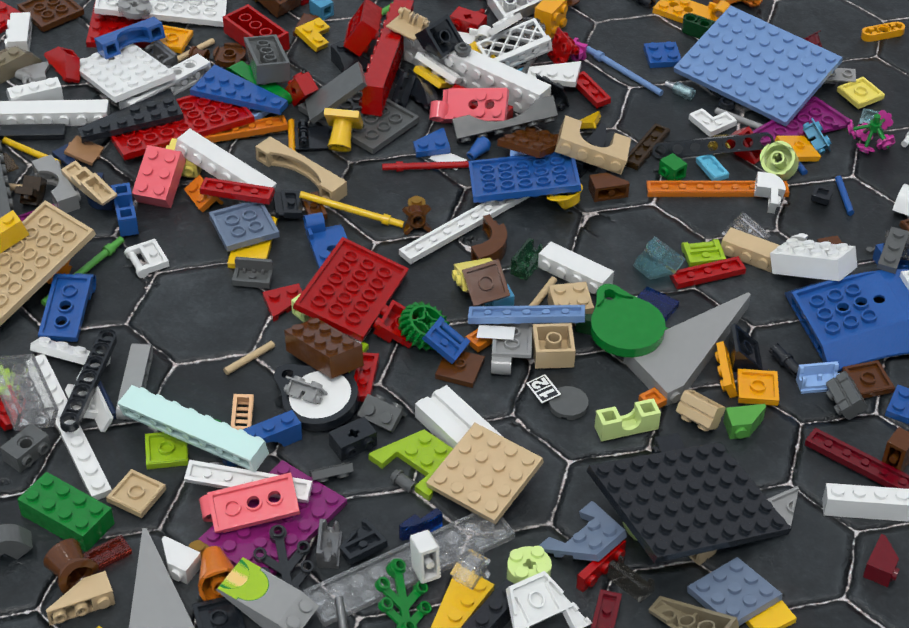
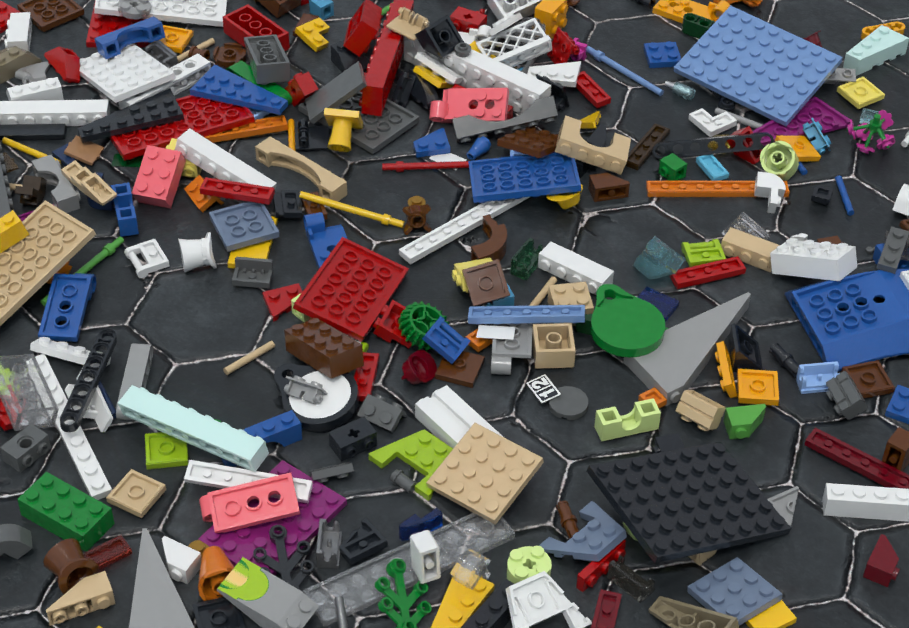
(118, 161): none -> dark green sticker
(197, 253): none -> white hat
(242, 399): light nougat slope -> none
(419, 367): none -> dark red piece
(568, 520): none -> reddish brown pin
(876, 49): none -> light aqua wedge

